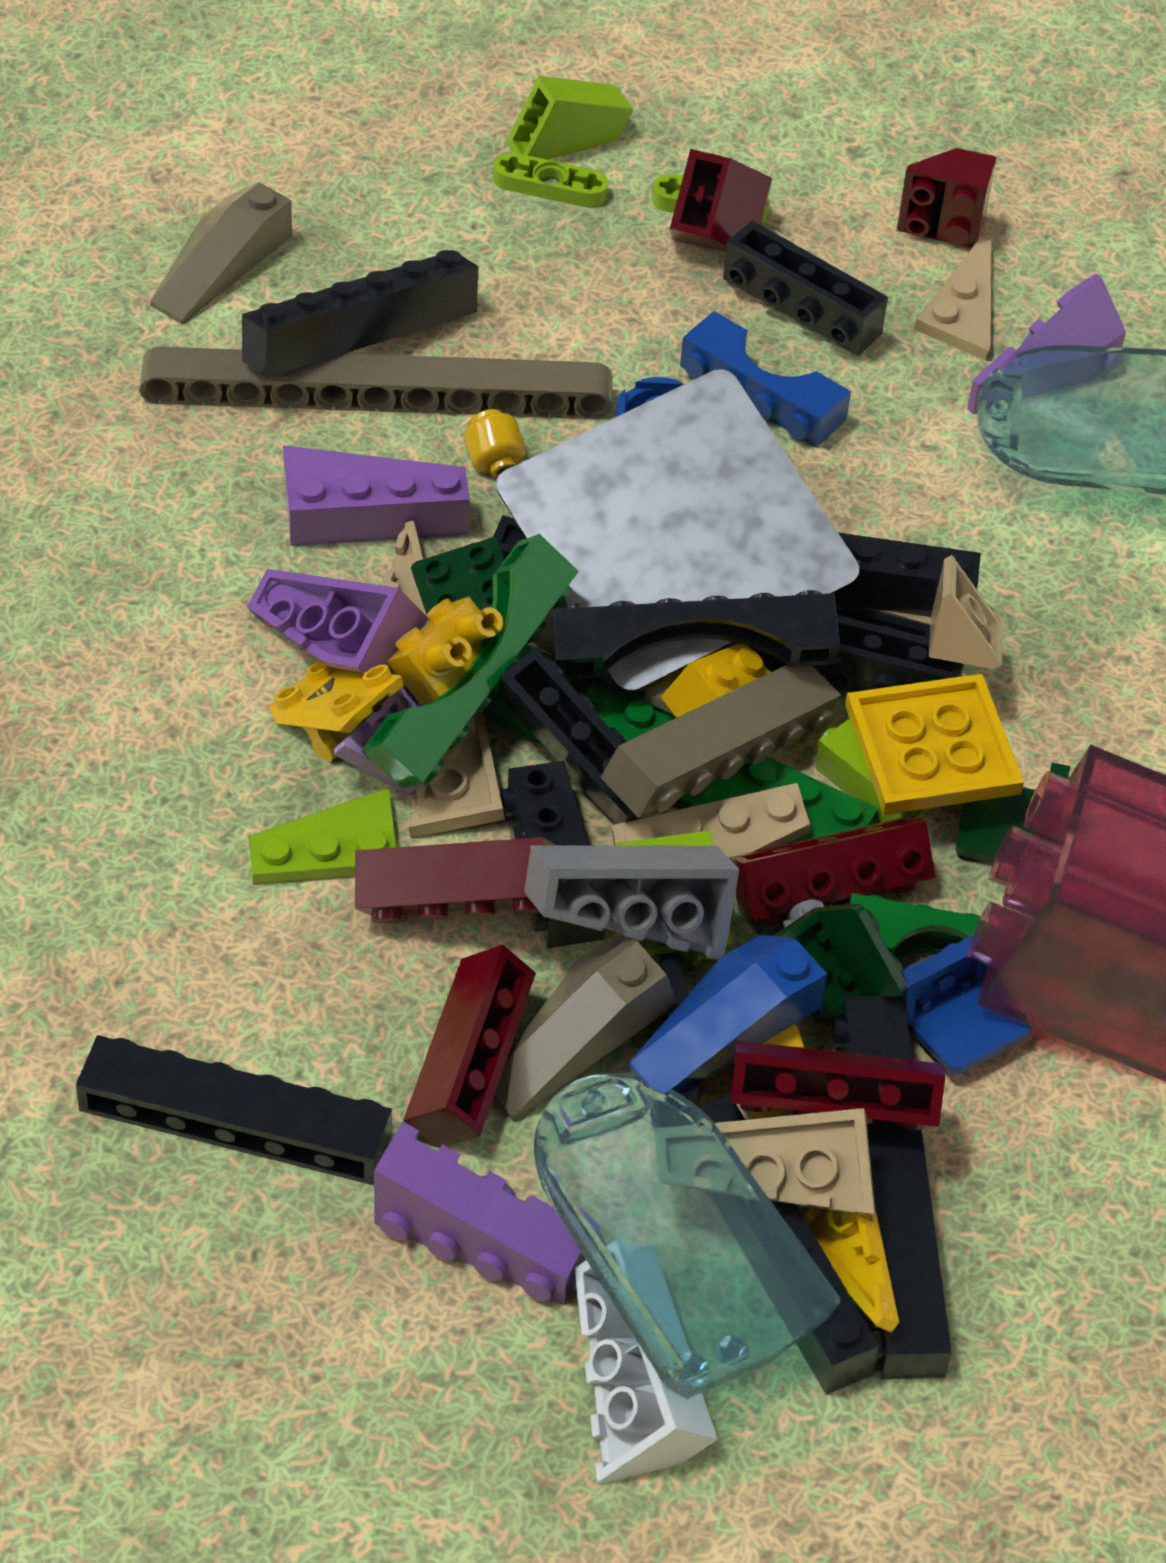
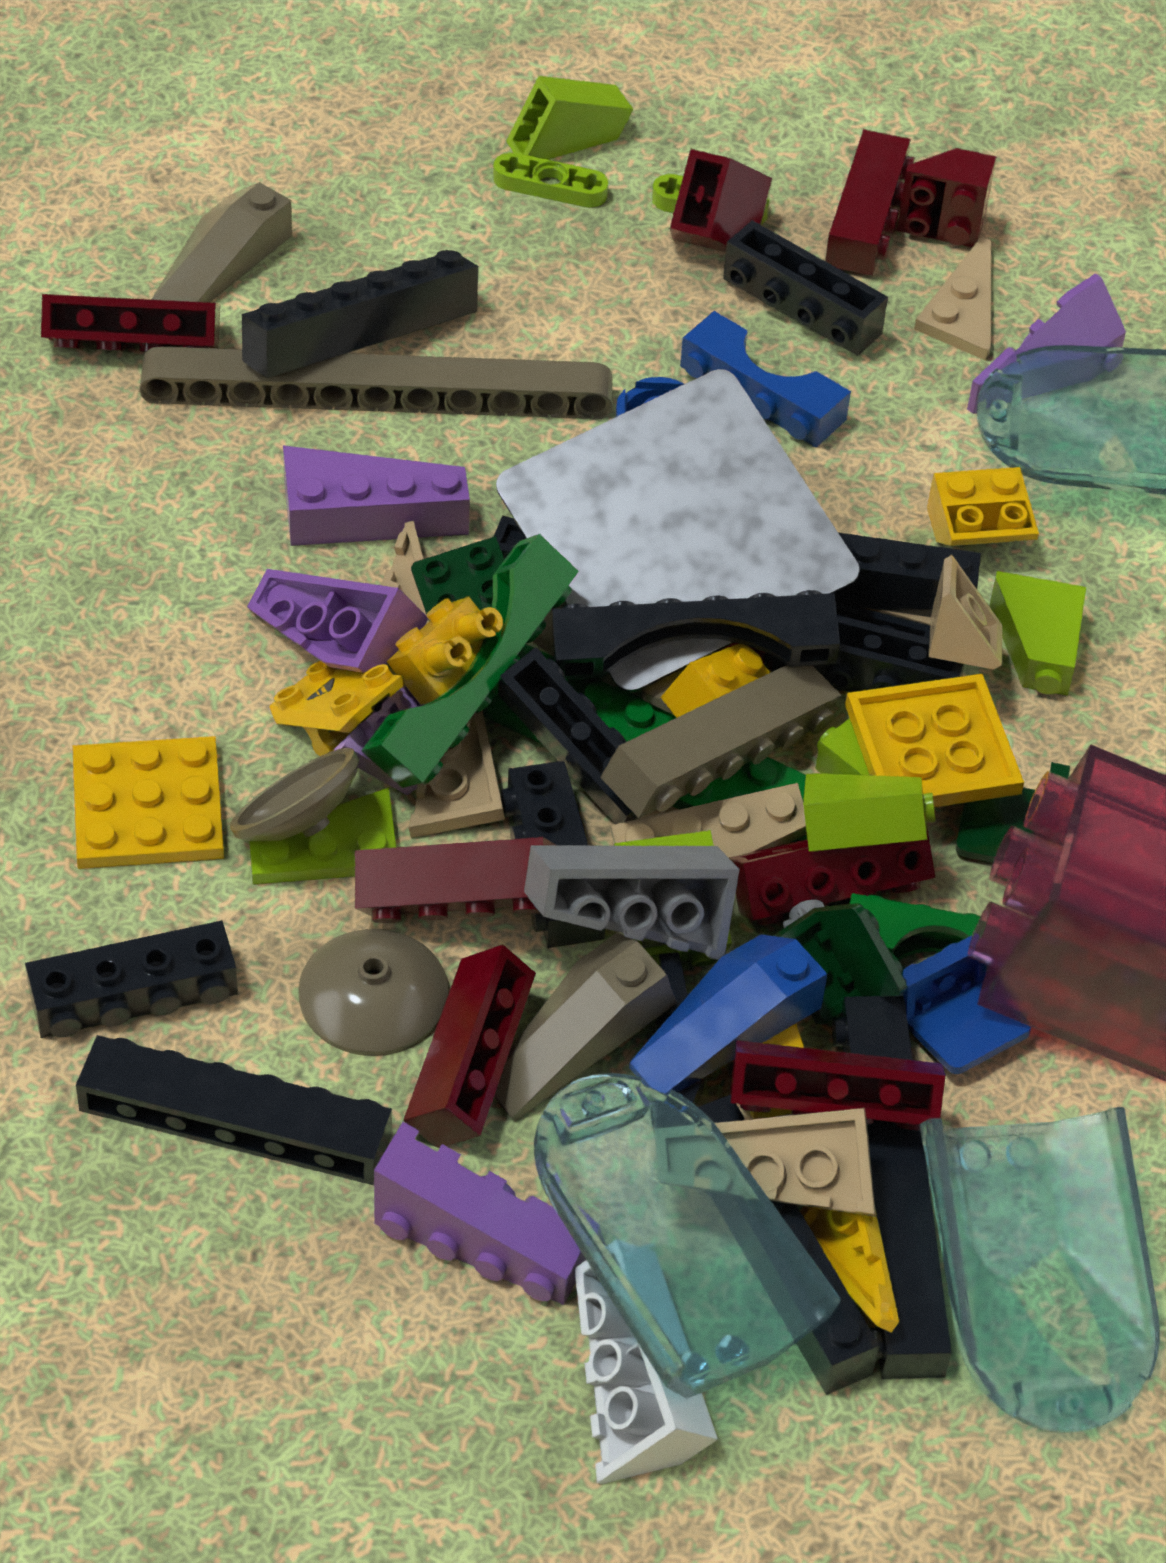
(128, 320): none -> dark red brick
(132, 979): none -> black brick
(147, 802): none -> yellow plate
(298, 799): none -> dark tan dish
(373, 1011): none -> dark tan dish
(494, 442): yellow head -> none
(865, 810): none -> lime slope
(868, 203): none -> dark red brick
(981, 507): none -> yellow slope
(1039, 628): none -> lime slope
(1046, 1265): none -> clear light blue windscreen

